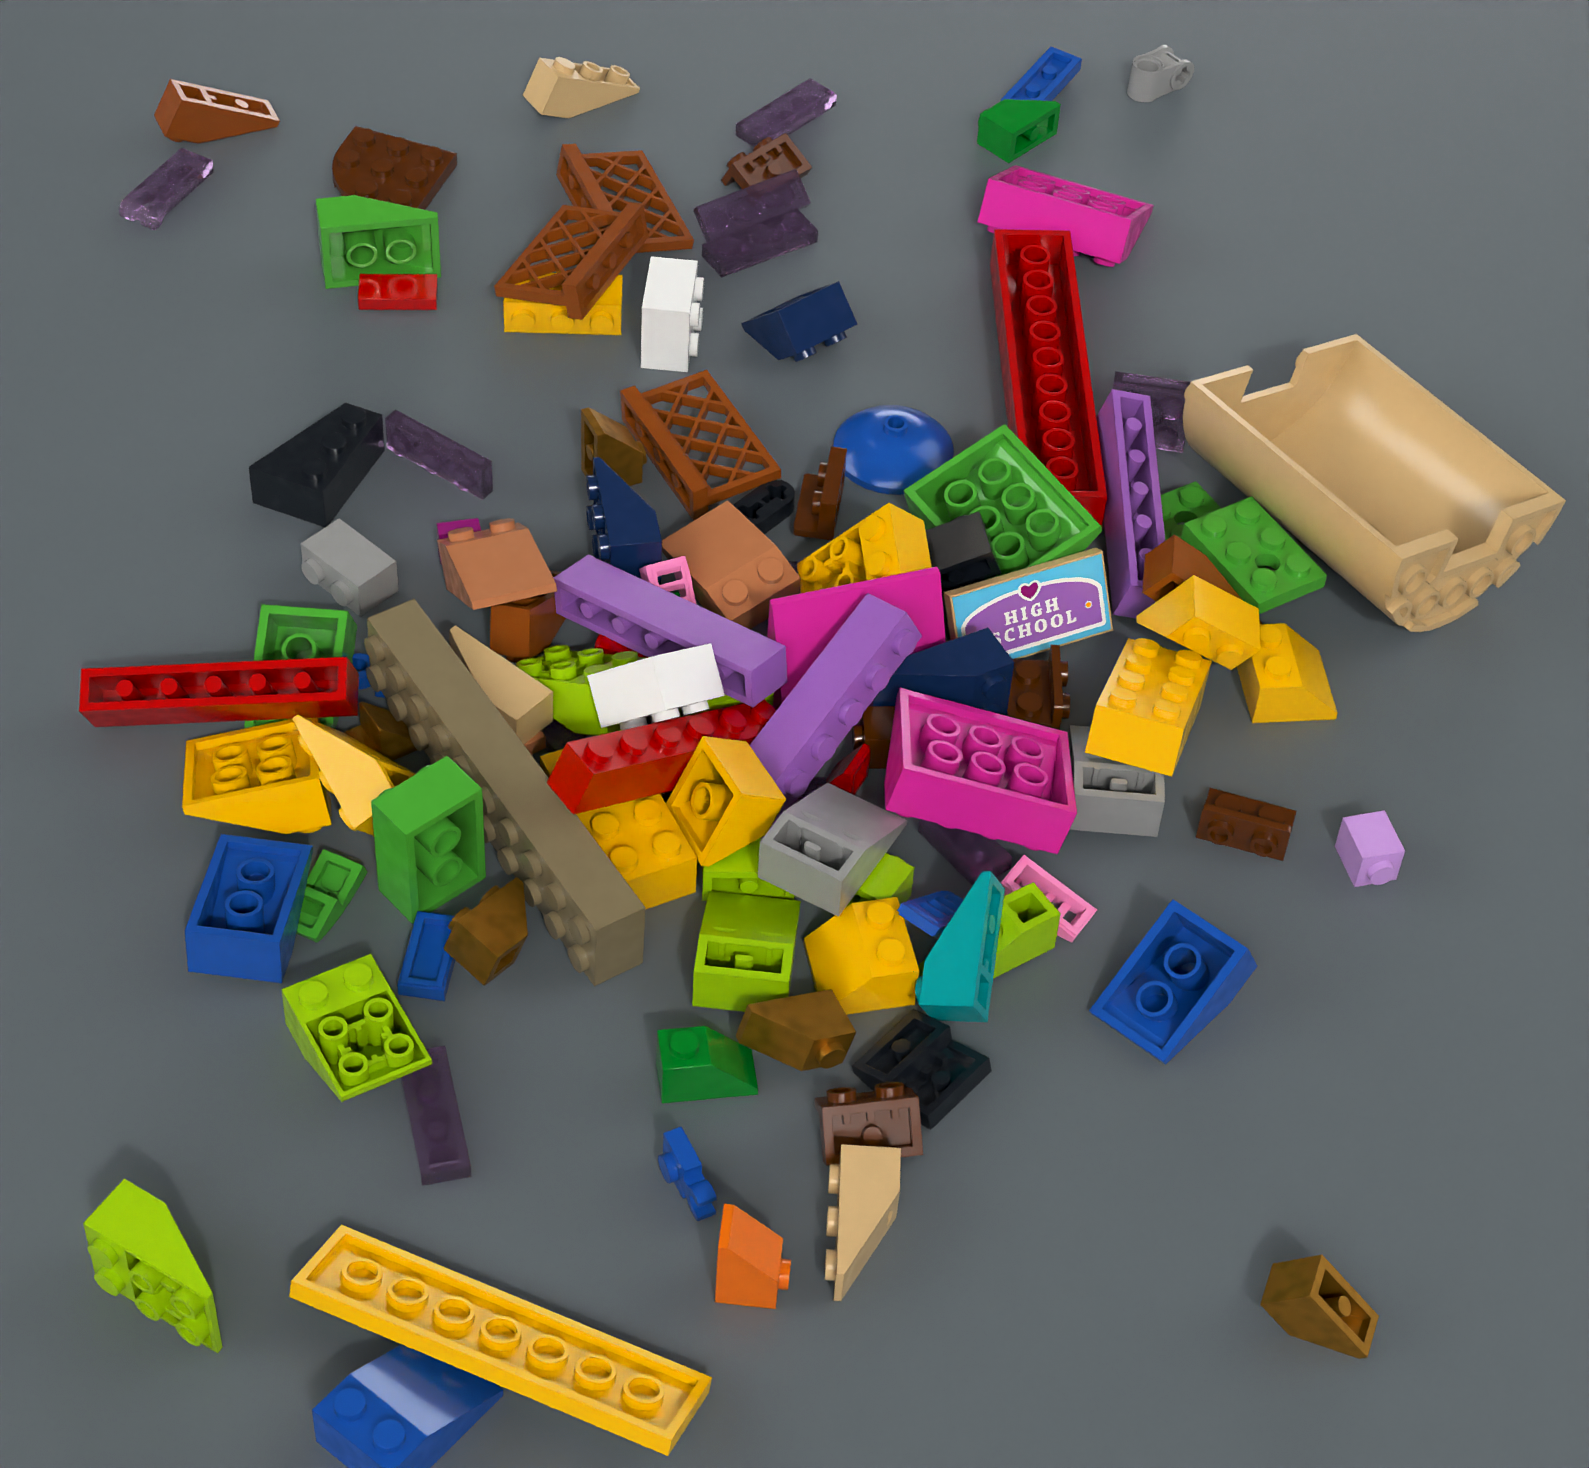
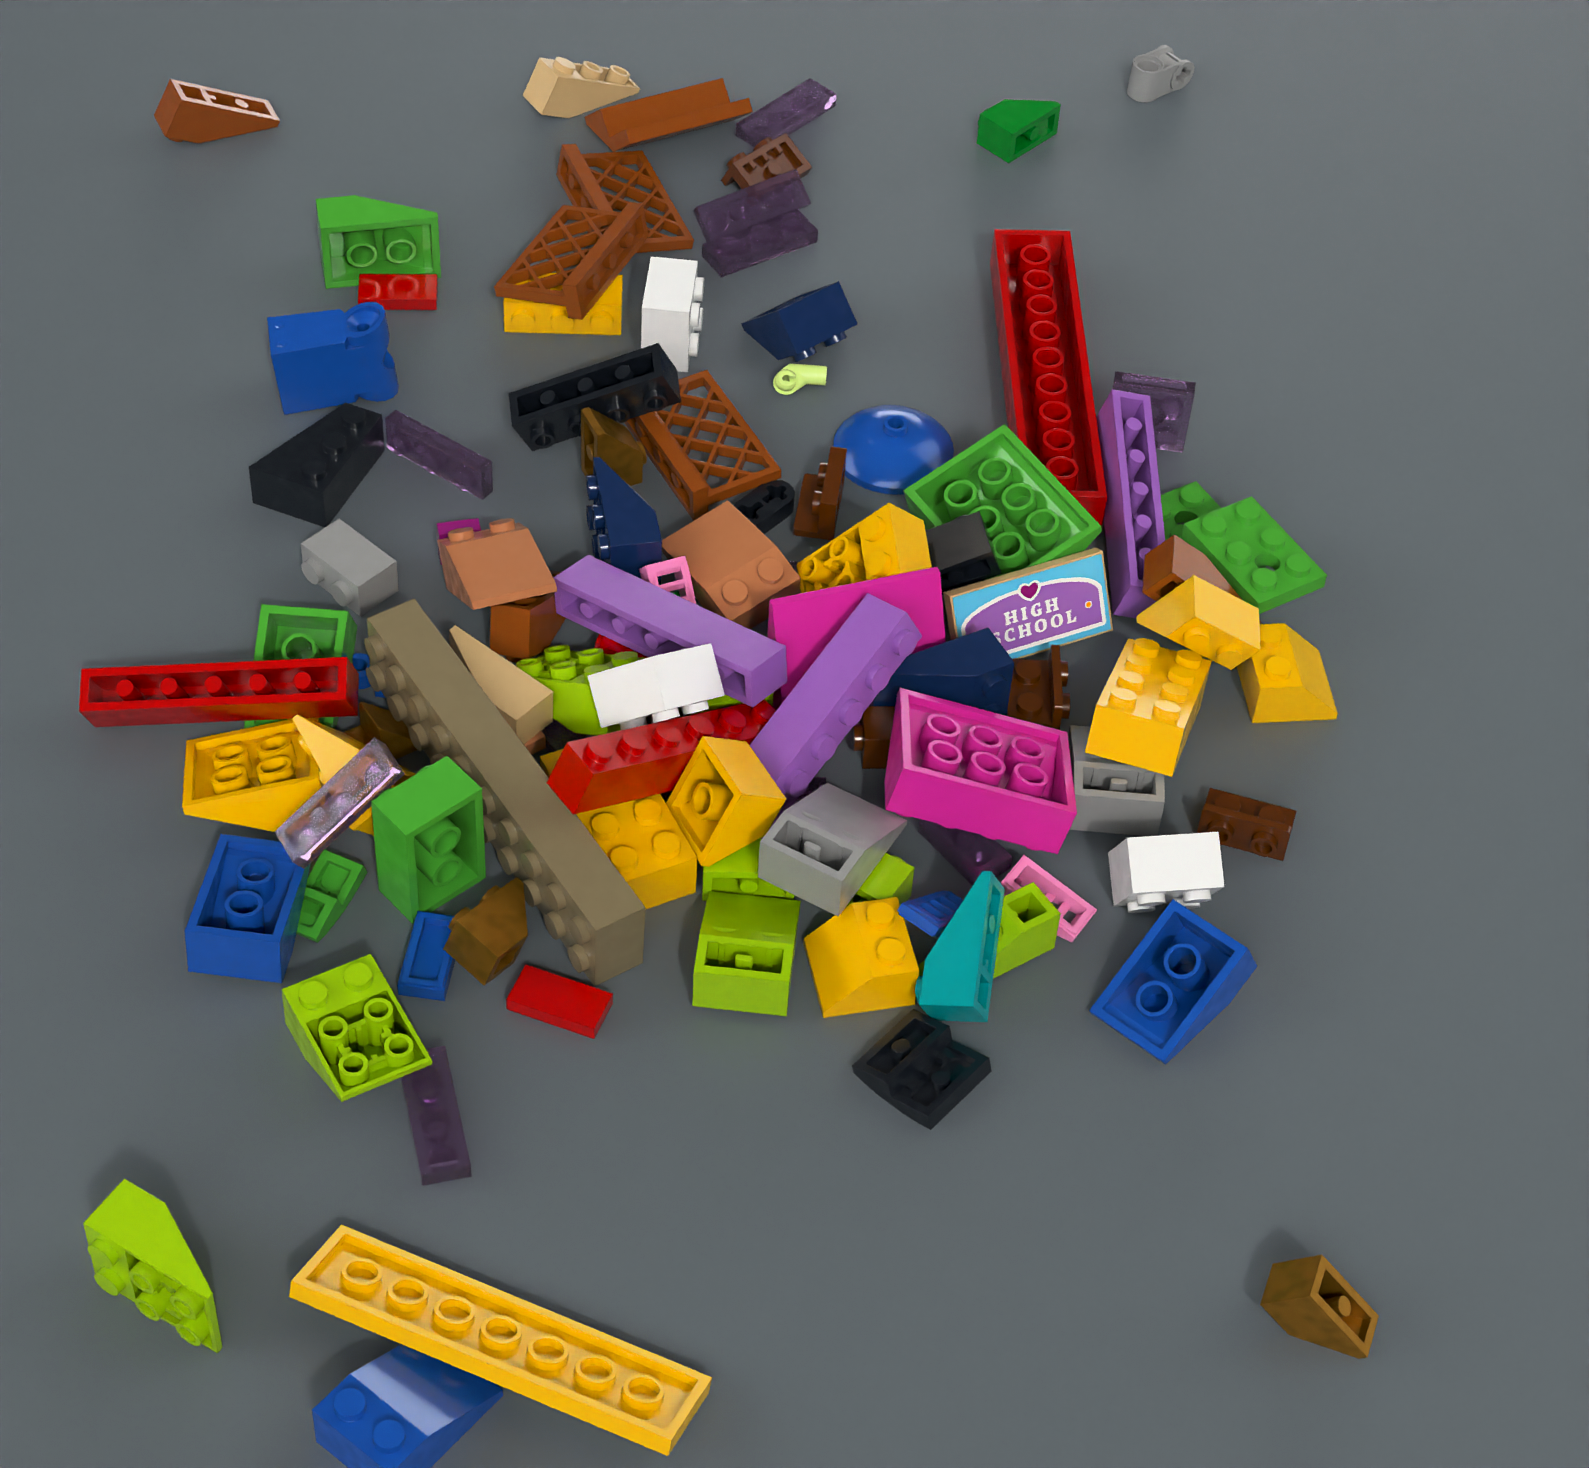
(165, 188): clear purple plate -> none
(332, 357): none -> blue piece
(339, 803): none -> plate
(390, 168): reddish brown plate -> none
(559, 1001): none -> red tile
(616, 388): none -> black brick
(666, 115): none -> dark orange slope
(682, 1166): blue plate -> none
(702, 1065): green slope -> none
(749, 1261): orange slope -> none
(797, 375): none -> yellowish green arm
(799, 1030): pearl gold slope -> none
(851, 770): red slope -> none
(865, 1209): tan slope -> none
(870, 1119): reddish brown bracket -> none
(1046, 76): blue plate -> none
(1098, 220): dark pink slope -> none
(1165, 868): none -> white brick
(1369, 848): lavender brick -> none
(1374, 479): tan cylinder -> none

